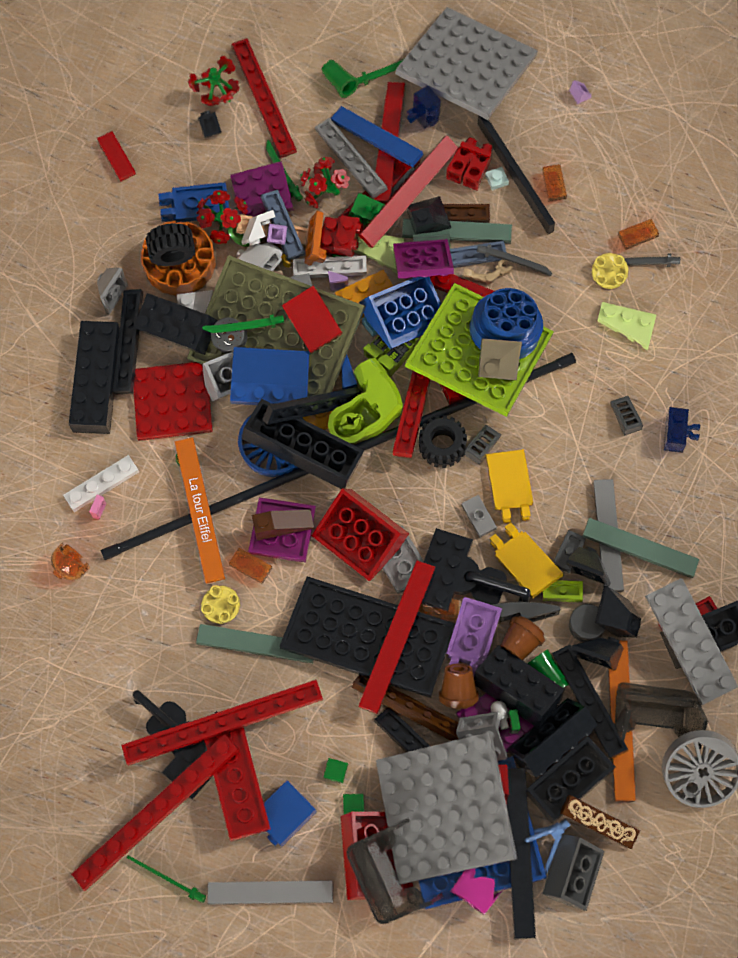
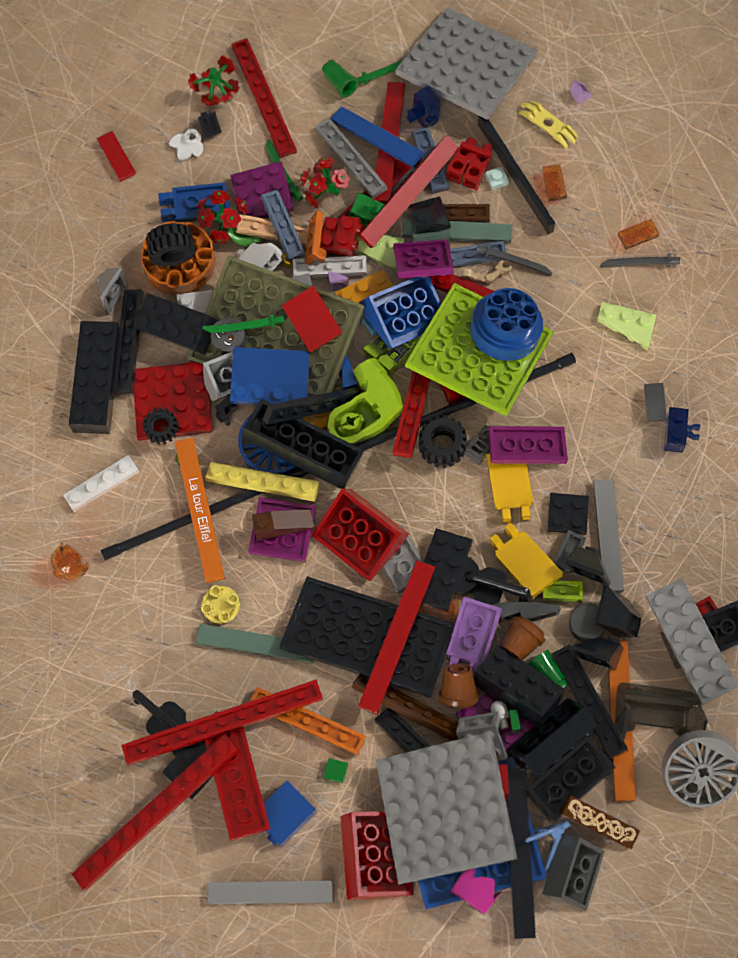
(98, 507): bright pink tile -> none
(152, 418): none -> black tyre
(186, 146): none -> white plate
(193, 894): green sword -> none
(224, 408): none -> black bracket
(250, 565): clear orange plate -> none
(254, 228): white slope -> none
(262, 481): none -> light yellow plate
(276, 234): lavender slope -> none
(319, 726): none -> orange plate
(353, 803): green tile -> none
(379, 879): clear smoke windscreen -> none
(423, 141): none -> sand blue tile
(479, 516): light grey plate -> none
(499, 359): dark tan plate -> none
(527, 445): none -> magenta plate
(555, 130): none -> light yellow piece
(568, 513): none -> black plate
(610, 270): light yellow dish -> none
(631, 428): dark grey slope -> none
(640, 548): sand green tile -> none
(655, 402): none -> dark grey slope

